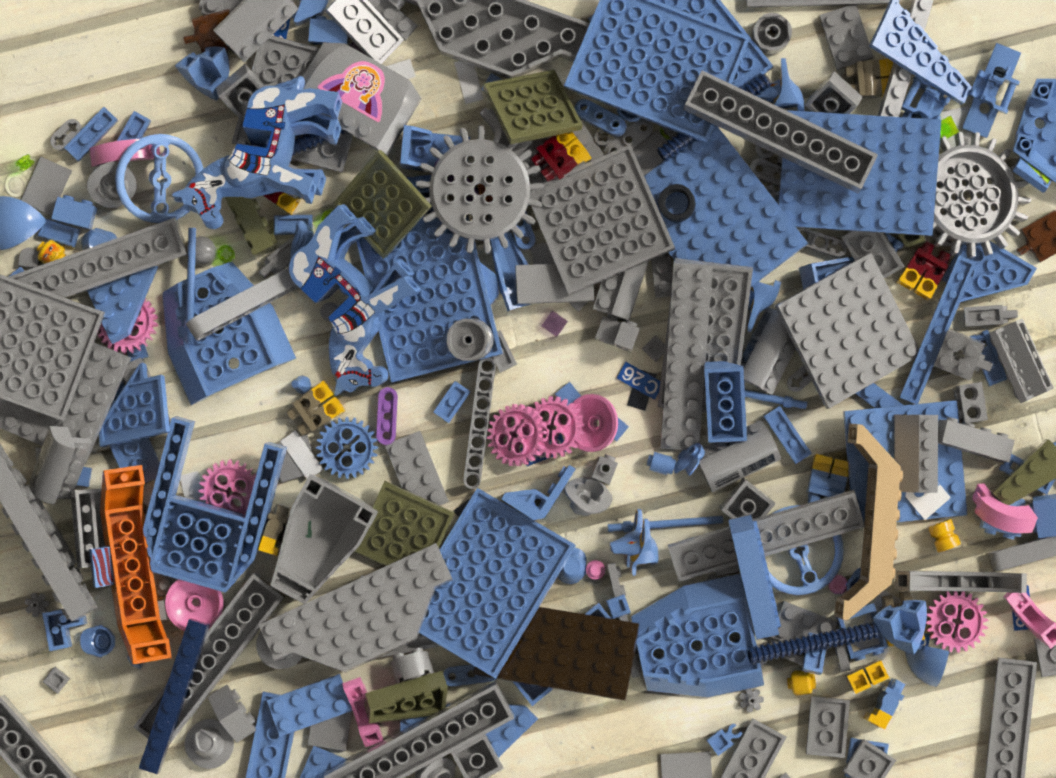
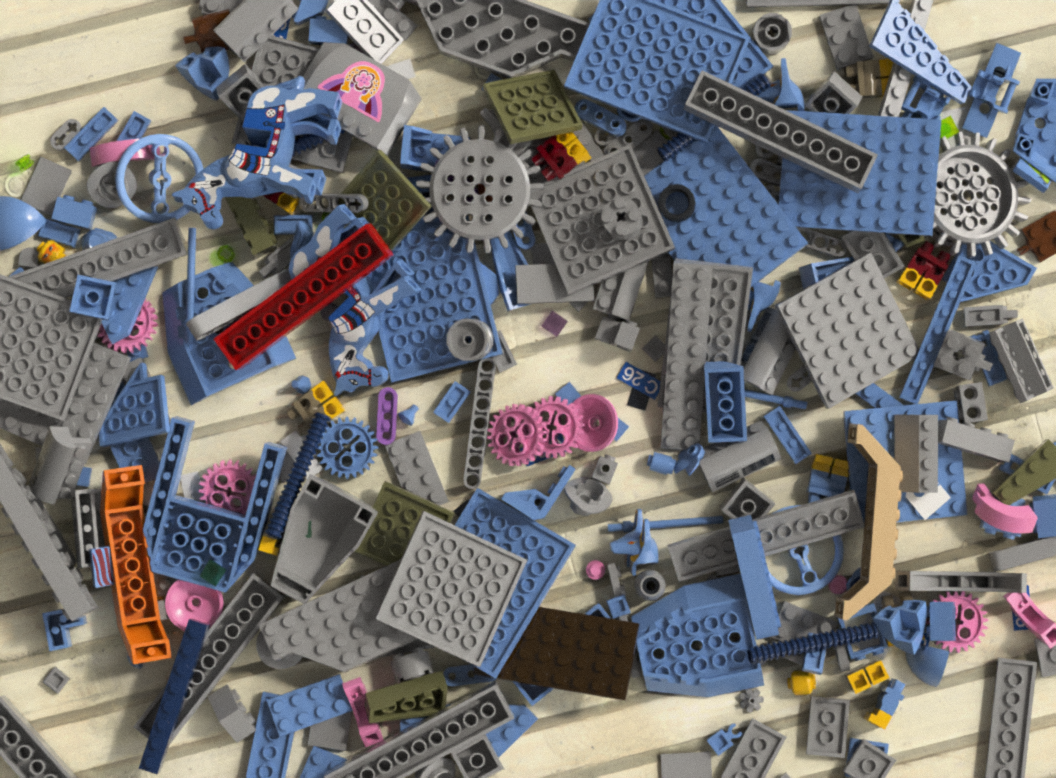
(41, 604): light grey plant -> none
(92, 297): none -> medium blue slope
(97, 641): medium blue hat -> none
(205, 251): light grey hair -> none
(209, 744): light grey hat -> none
(213, 572): none -> clear green tile
(297, 475): none -> dark blue piece
(303, 296): none -> red brick
(333, 202): none -> light grey beam
(407, 416): none -> medium blue rock
(450, 589): none -> light grey plate
(469, 82): white sticker -> none
(574, 567): medium blue hat -> none
(622, 208): none -> light grey brick
(658, 588): none -> light grey piece
(942, 621): none -> medium blue brick
(944, 535): yellow wheel -> none

